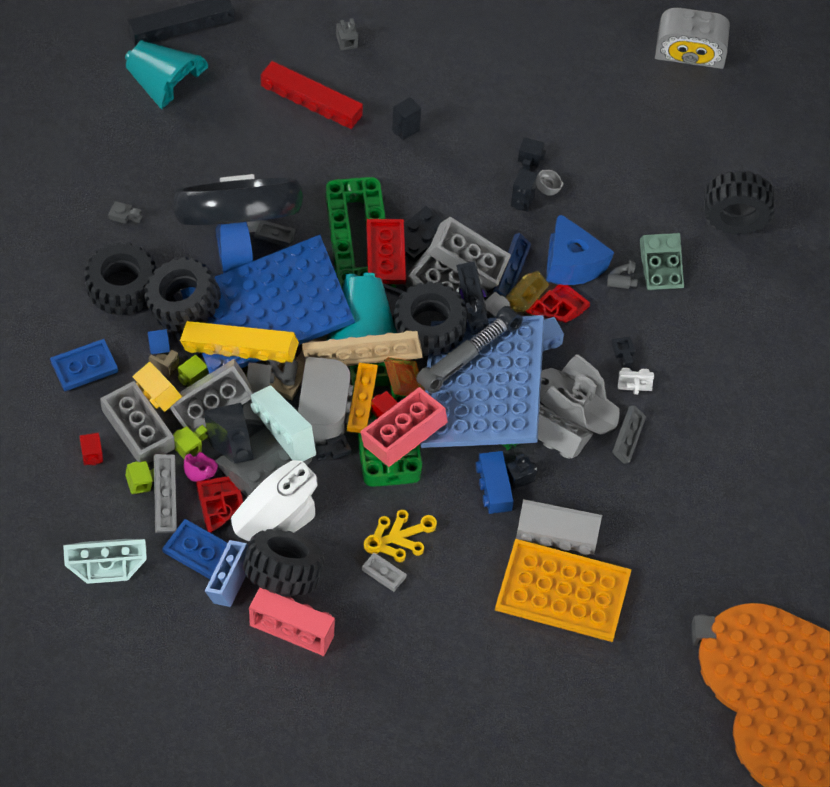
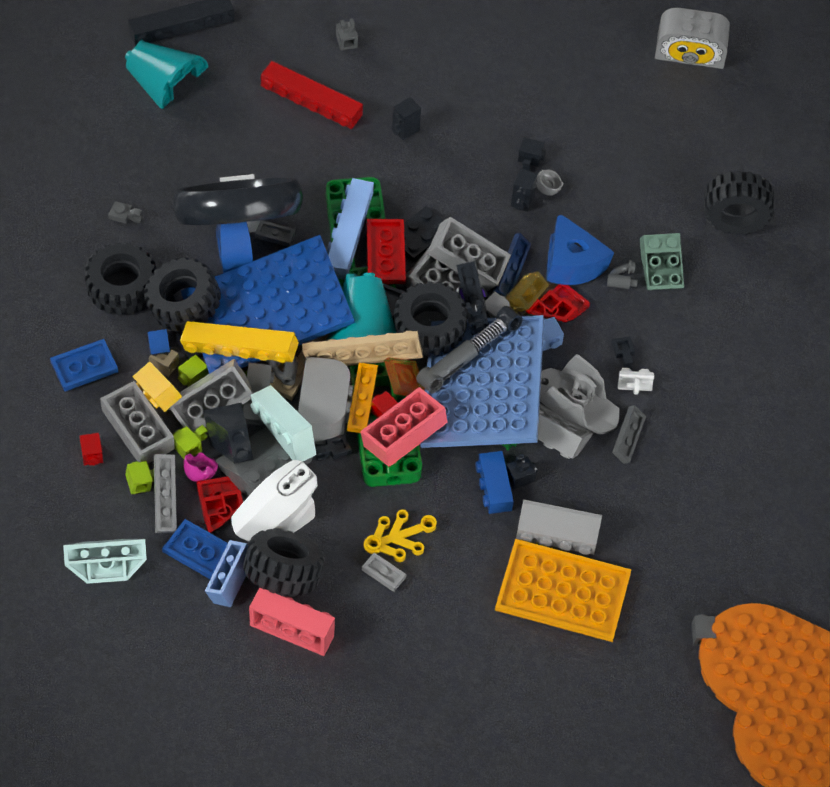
(349, 226): none -> light blue brick

